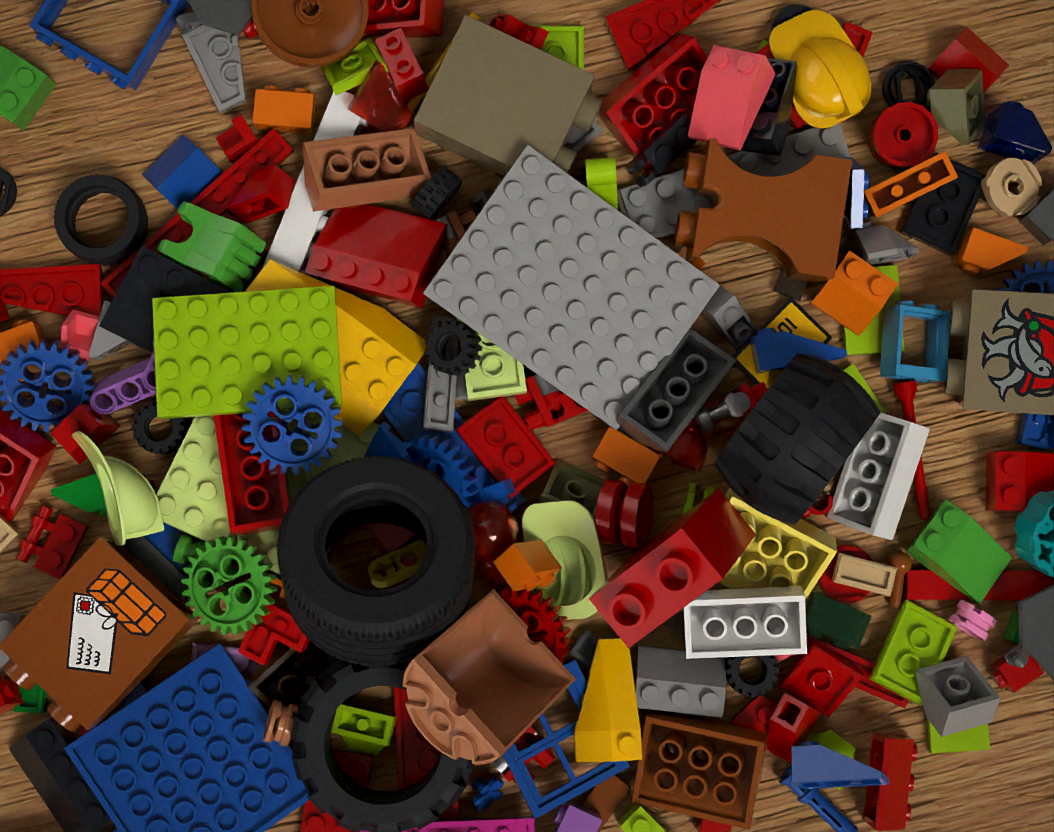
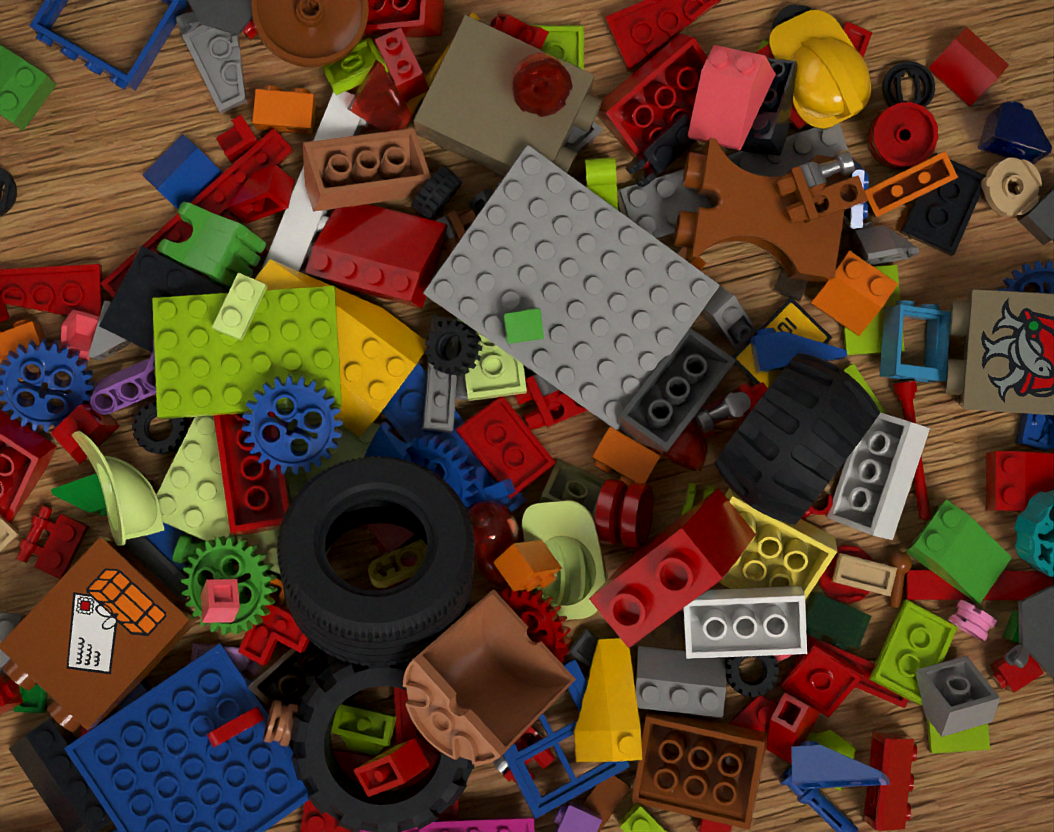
(76, 195): black tyre -> none
(220, 600): none -> coral panel
(235, 727): none -> red beam
(239, 307): none -> yellowish green plate
(391, 767): none -> red slope
(486, 792): blue plant -> none
(523, 325): none -> bright green panel
(540, 84): none -> clear red cylinder
(813, 193): none -> dark orange hips
(959, 103): olive slope -> none
(986, 251): orange slope -> none

